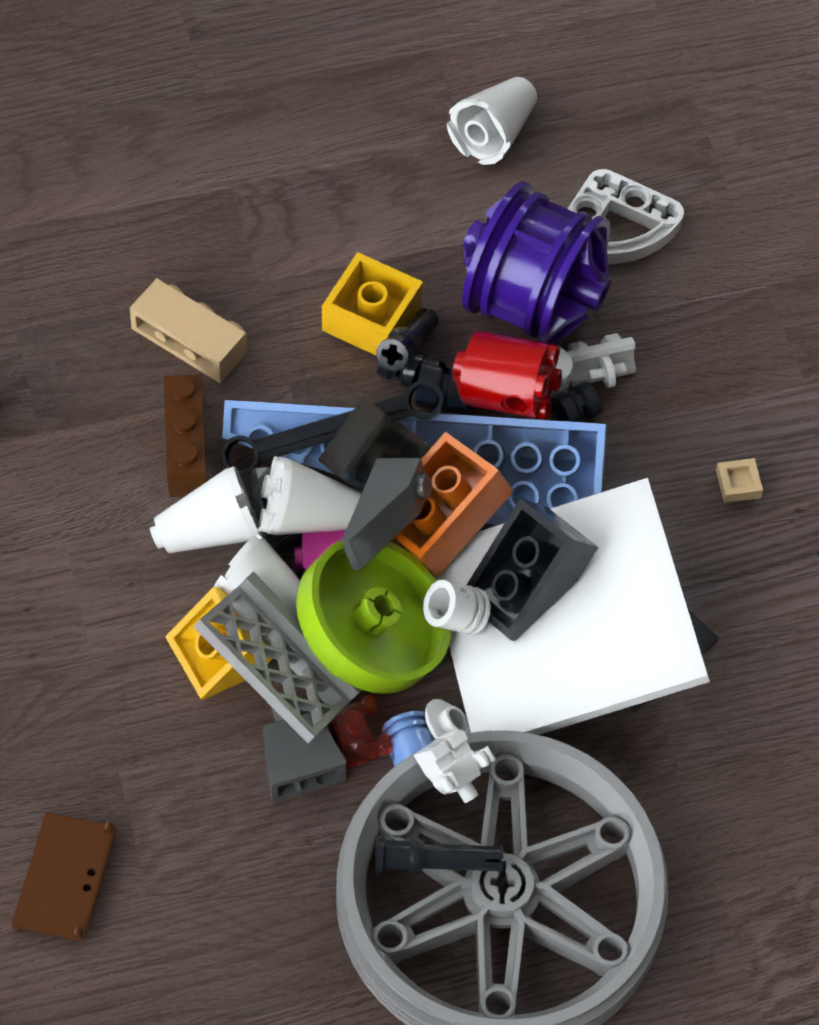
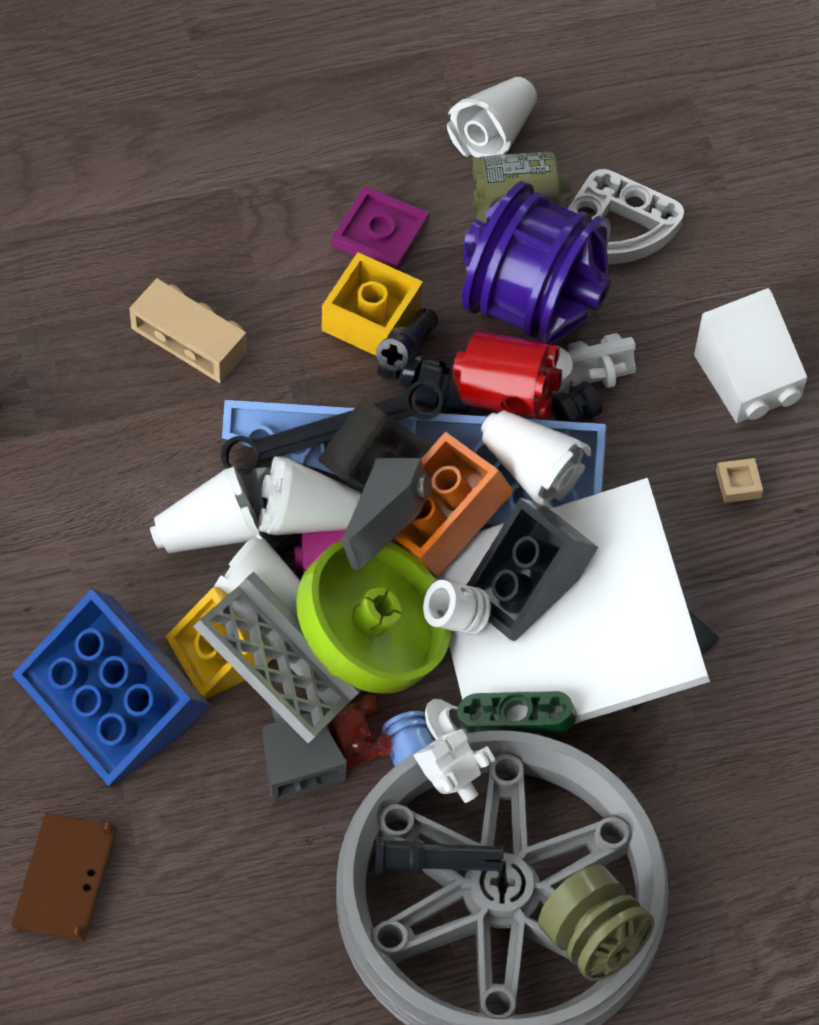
(109, 687): none -> blue slope
(185, 433): reddish brown brick -> none
(380, 228): none -> magenta plate
(499, 173): none -> olive cylinder
(529, 724): none -> dark green beam
(536, 456): none -> white cone
(596, 922): none -> olive wheel
(750, 356): none -> white slope

